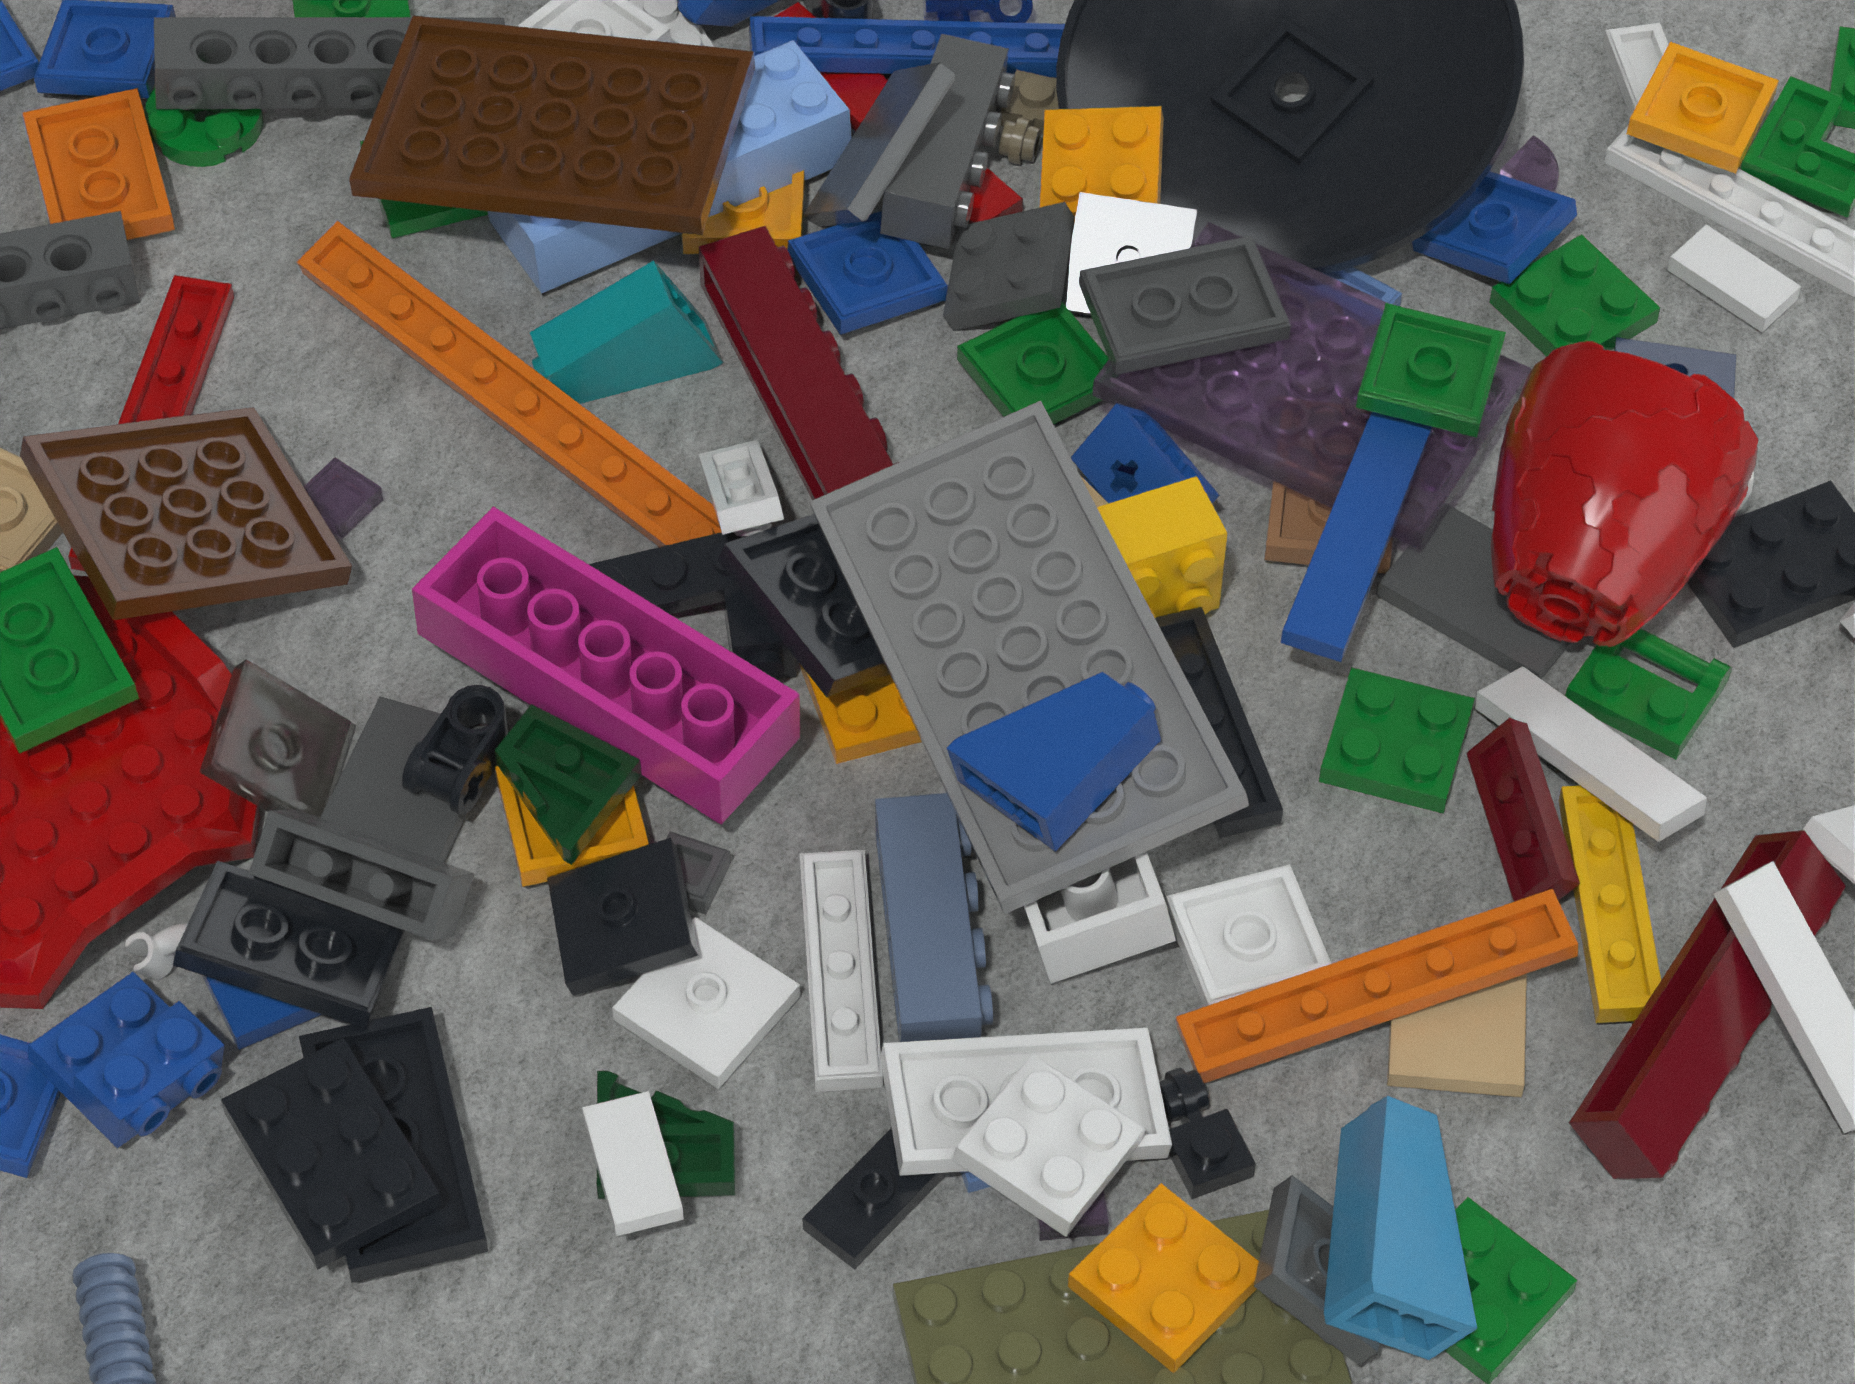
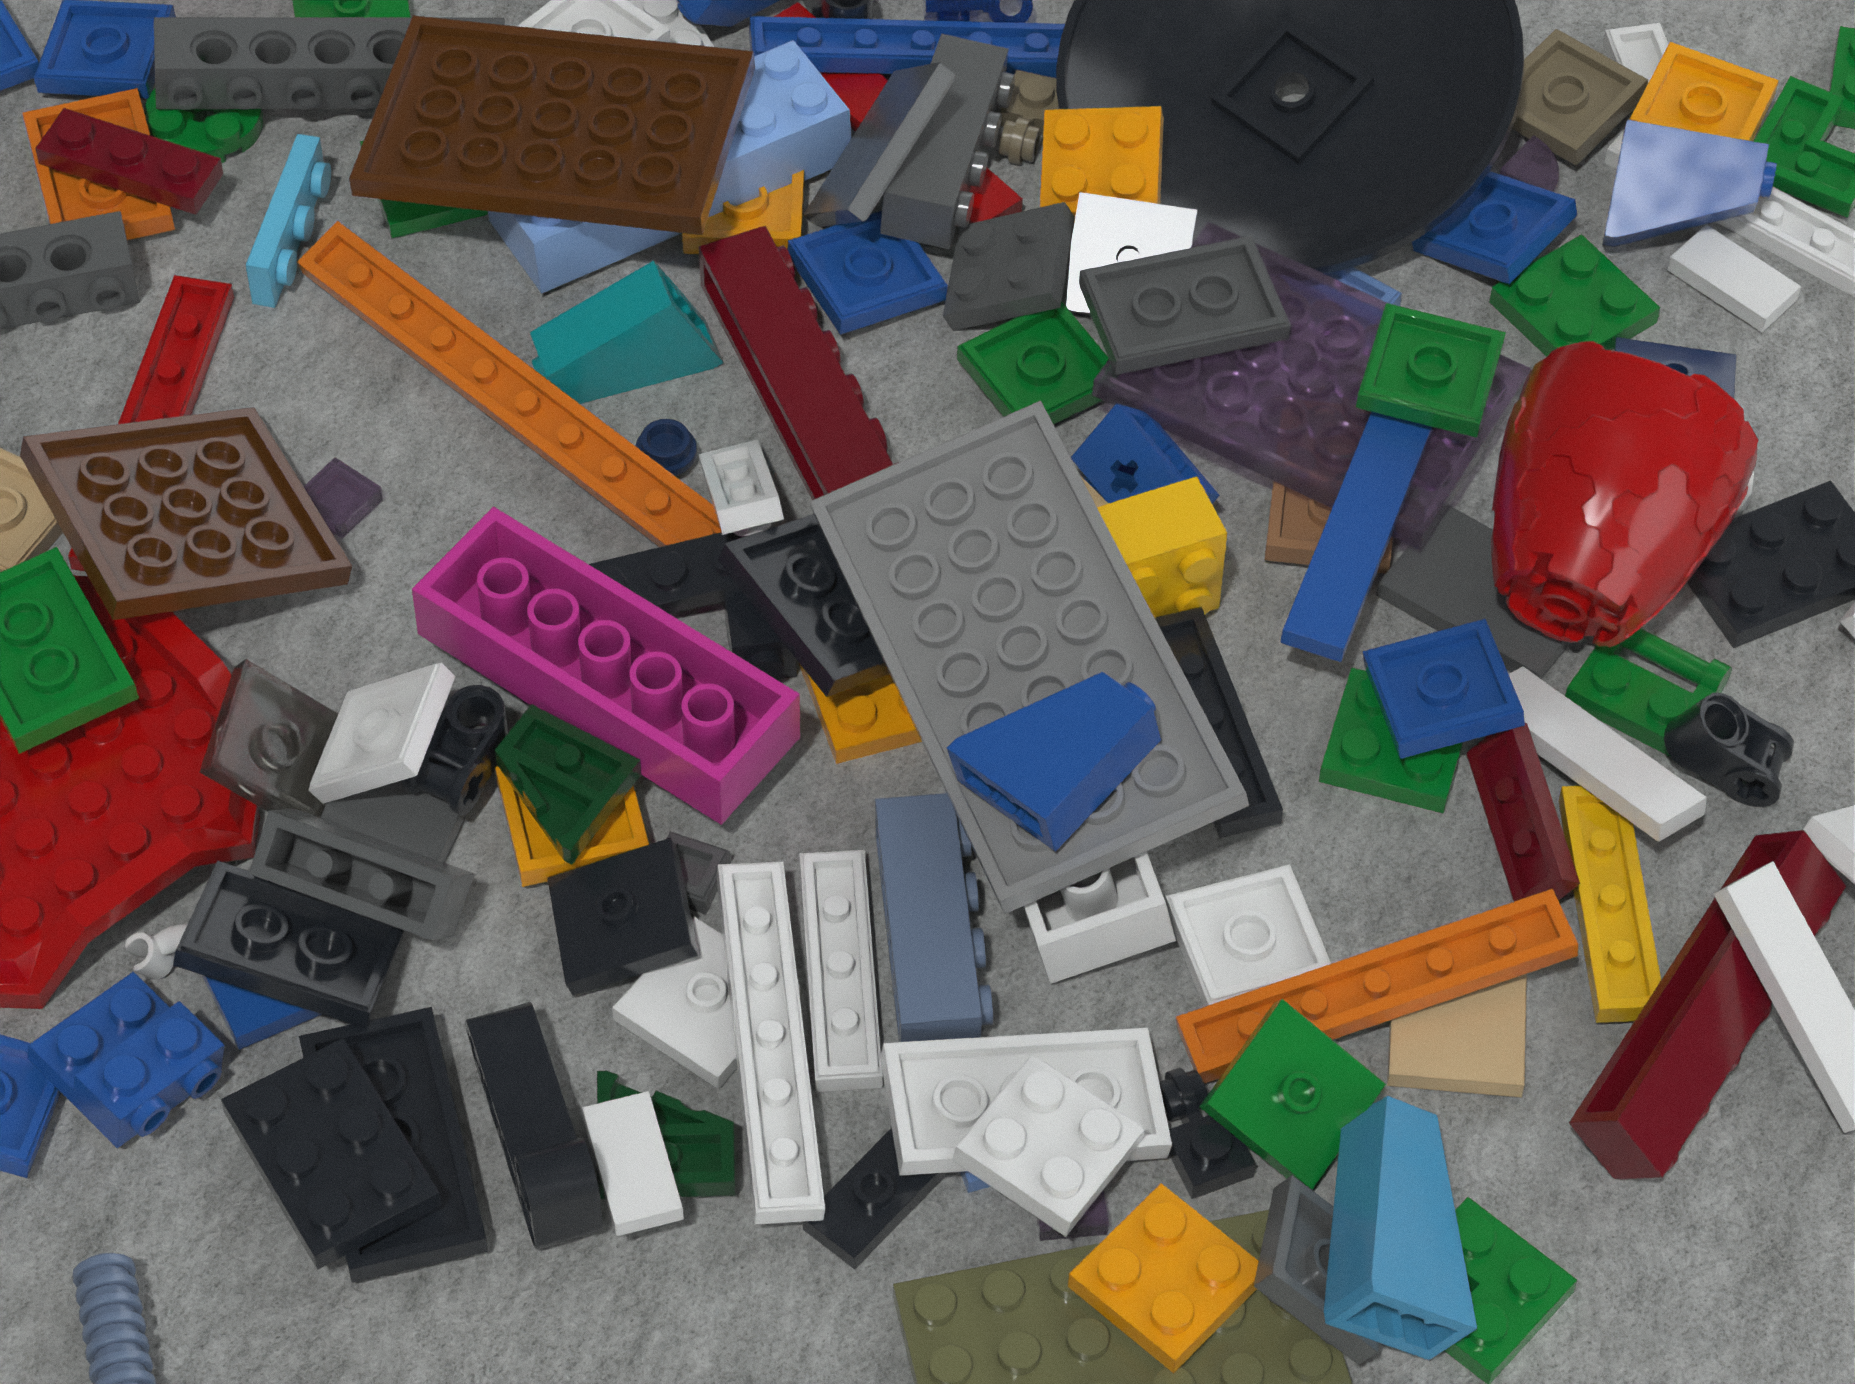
(129, 161): none -> dark red plate
(287, 221): none -> medium azure plate
(382, 733): none -> white tile
(534, 1127): none -> black beam
(669, 445): none -> dark blue plate
(770, 1044): none -> white tile
(1291, 1094): none -> green plate
(1443, 688): none -> blue plate
(1574, 96): none -> dark tan plate
(1682, 181): none -> slope
(1728, 745): none -> black piece

